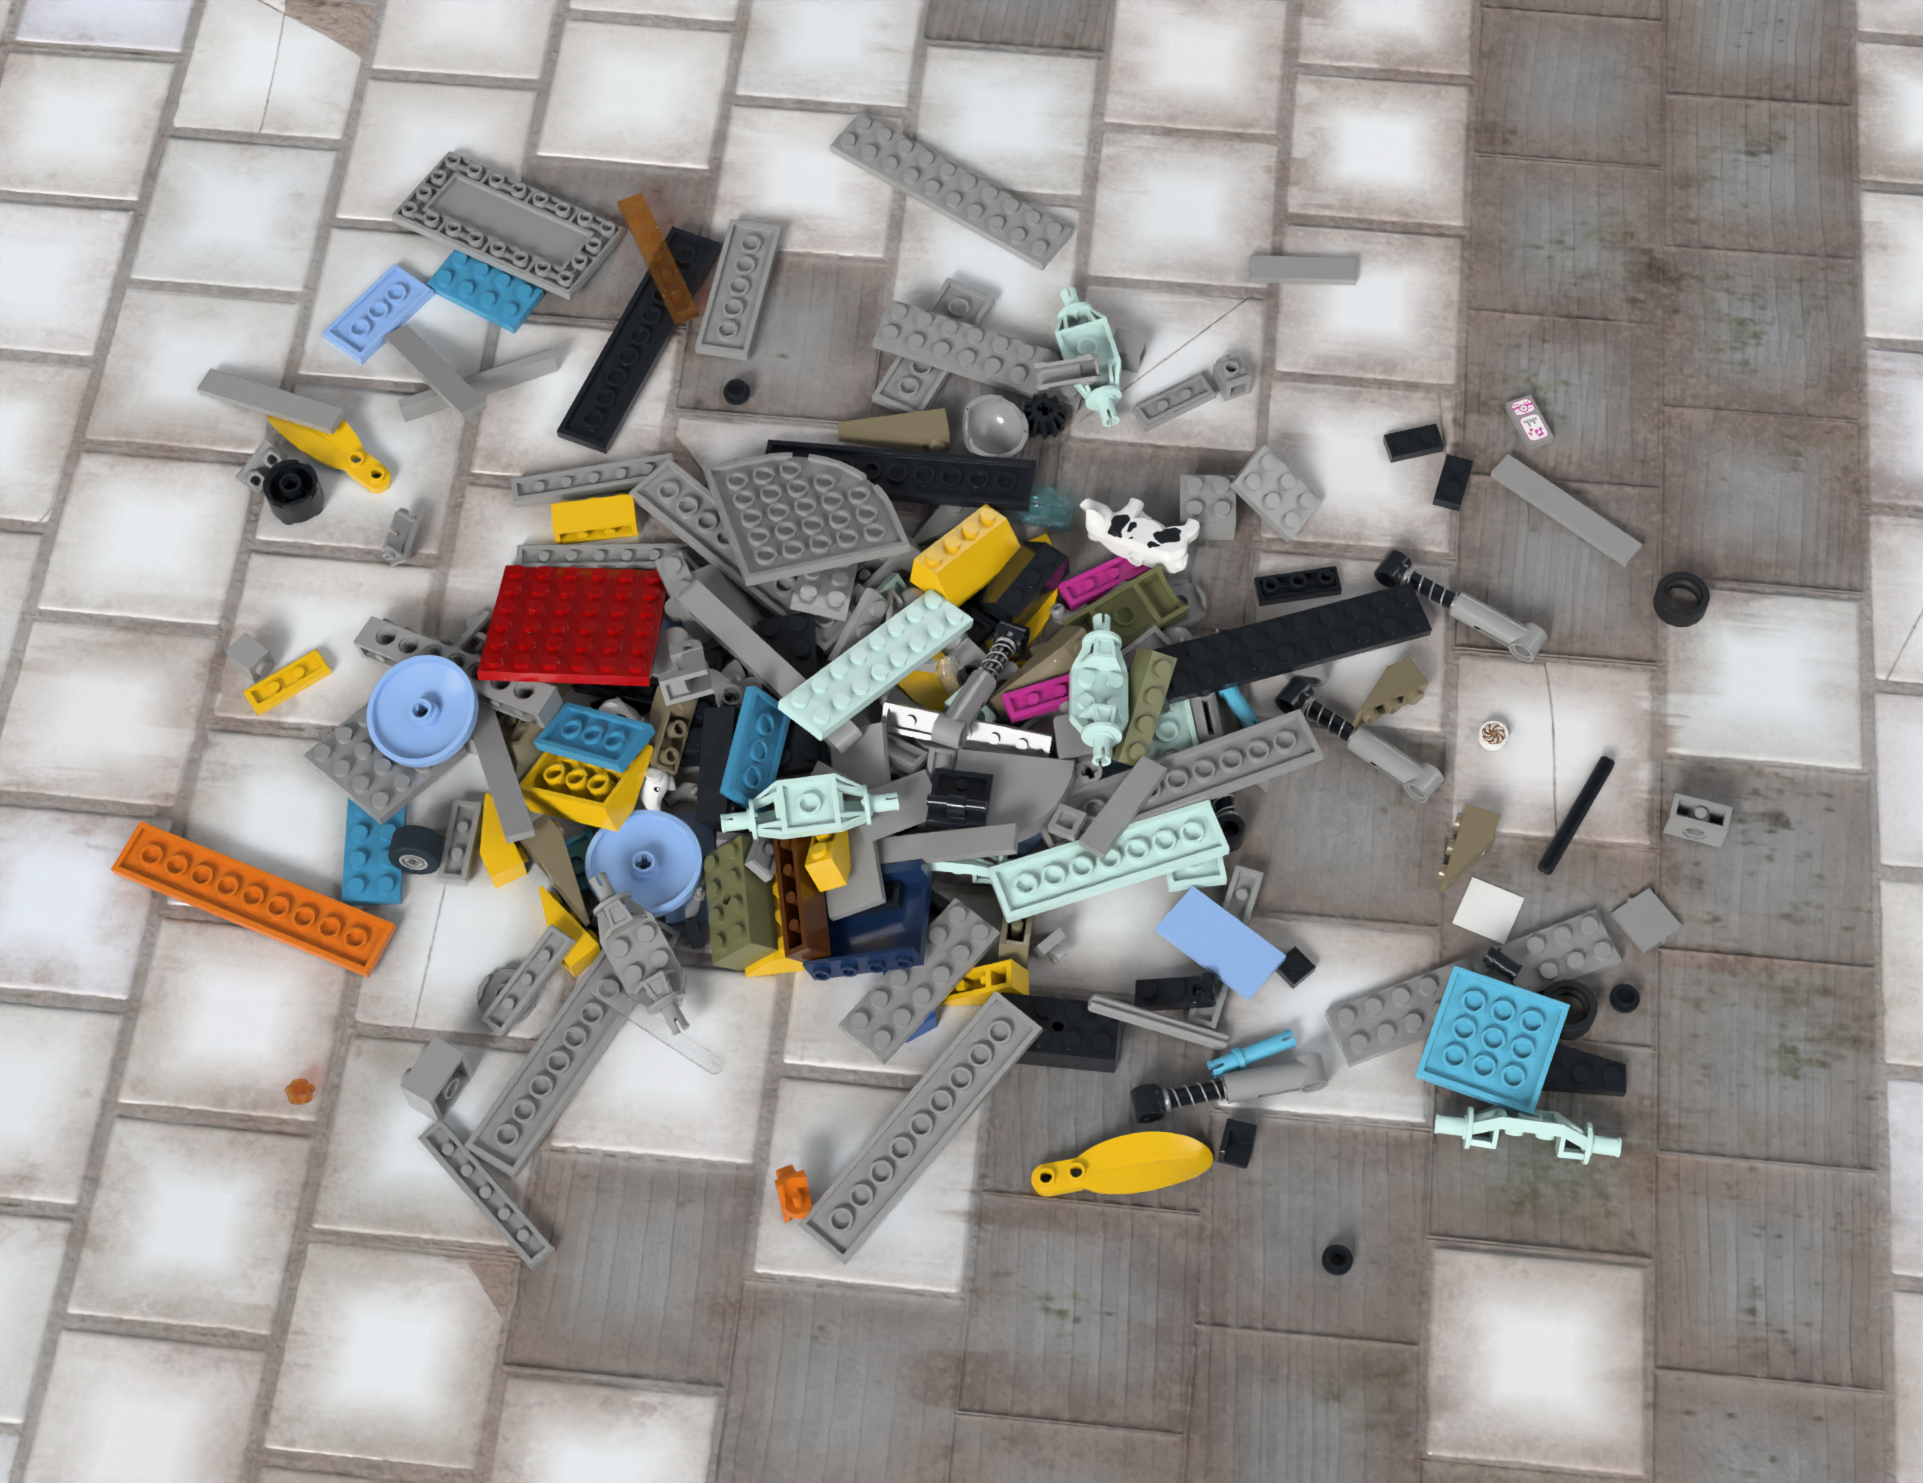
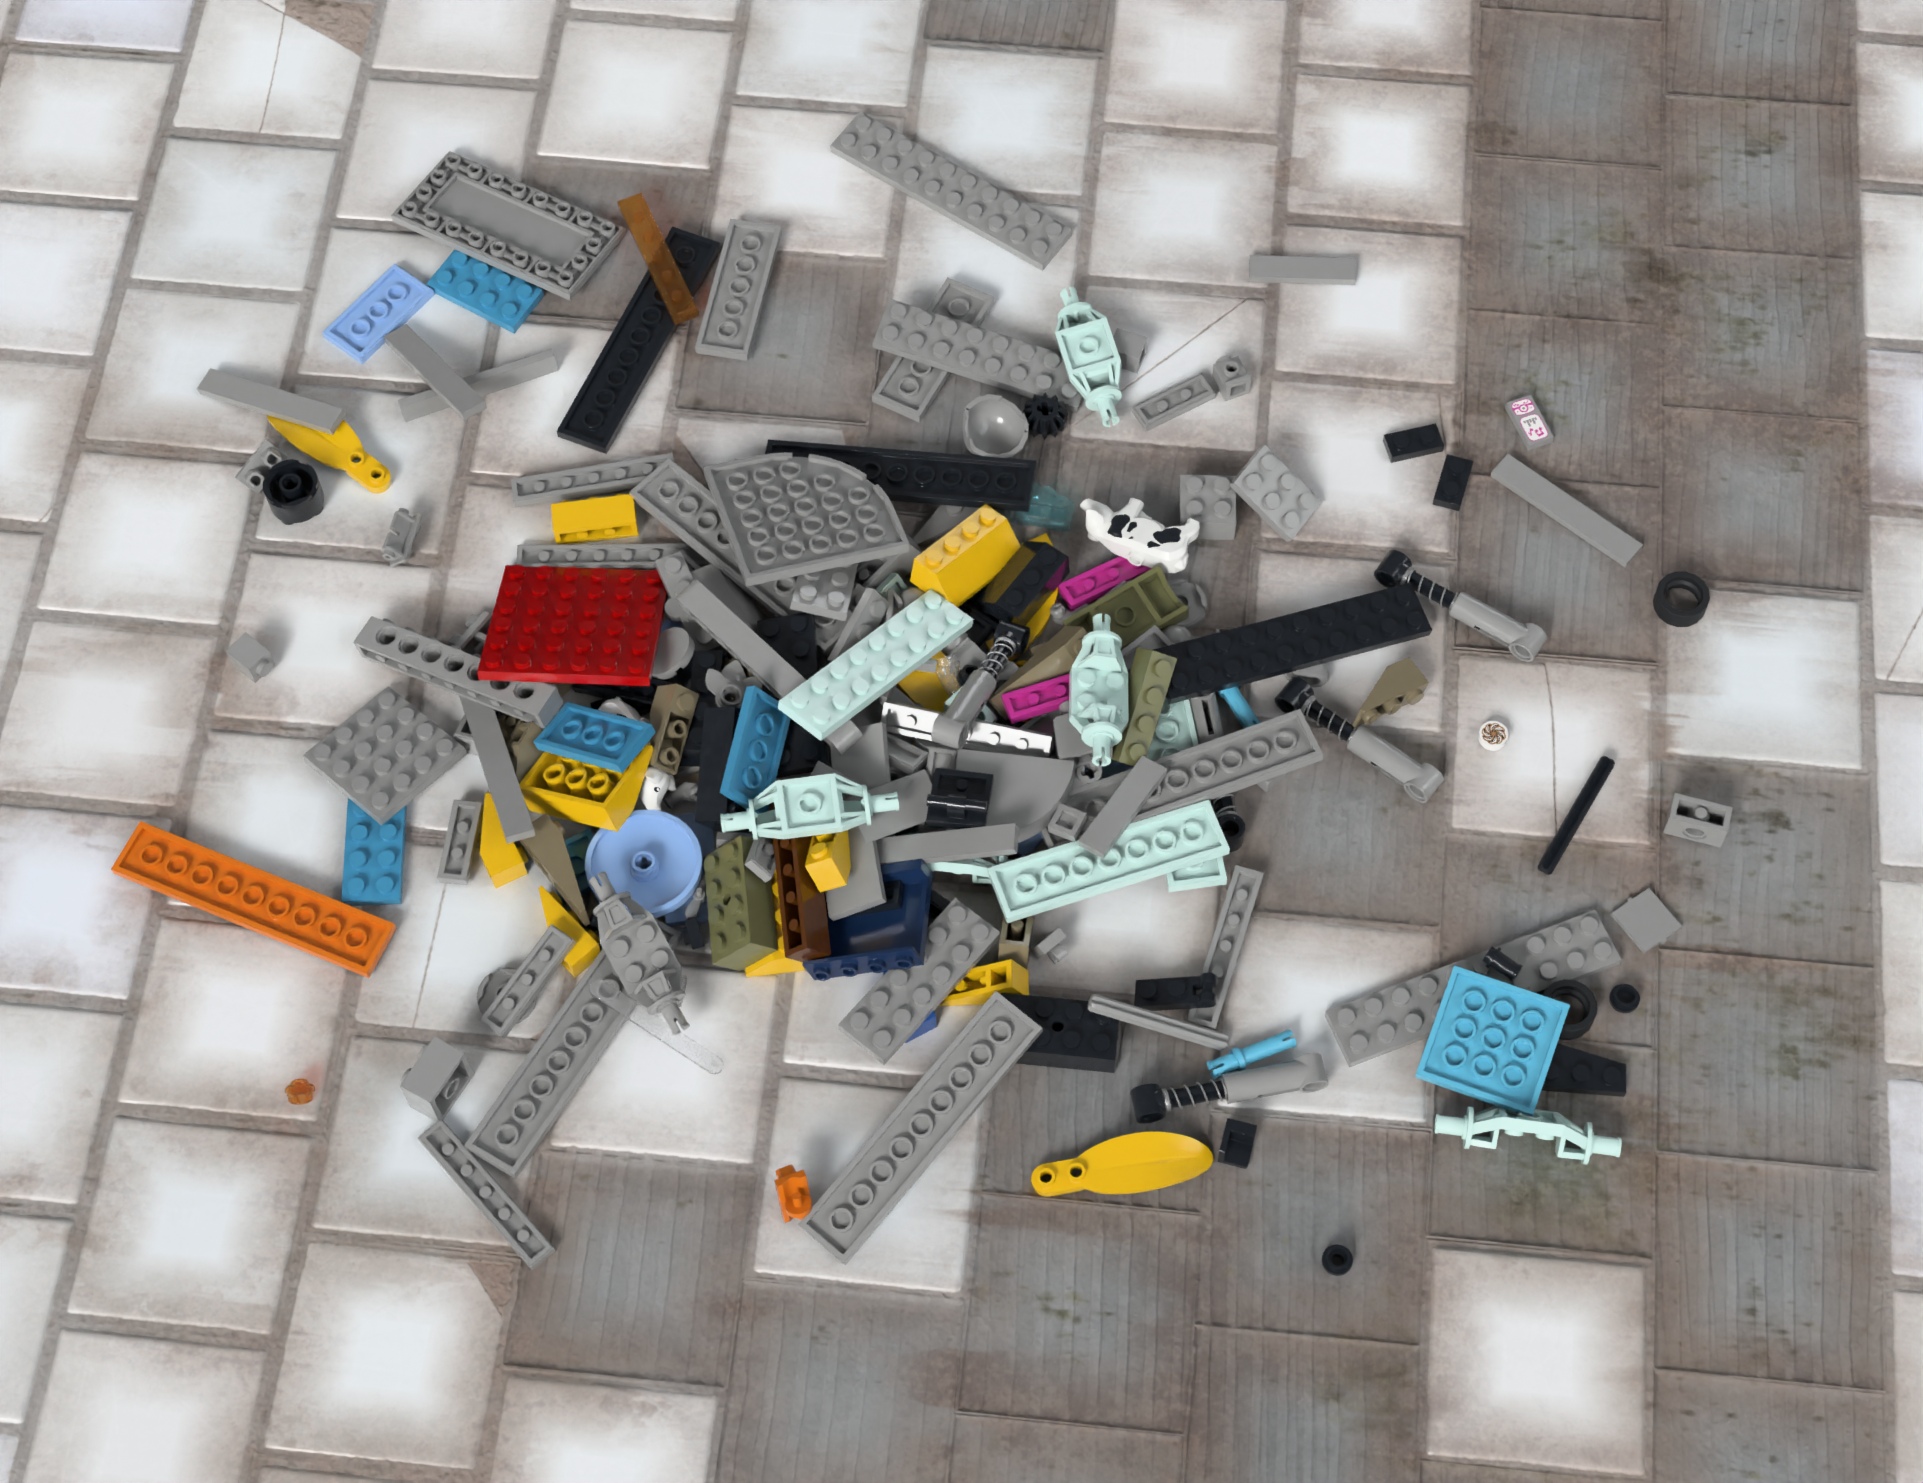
(287, 682): yellow tile -> none
(416, 849): black wheel -> none
(422, 711): light blue dish -> none
(690, 675): light grey piece -> none
(736, 392): black plate -> none
(906, 431): dark tan slope -> none
(1068, 372): light grey piece -> none
(1220, 943): light blue tile -> none
(1283, 587): black tile -> none
(1295, 967): black plate -> none
(1472, 843): dark tan slope -> none
(1488, 910): white sticker -> none

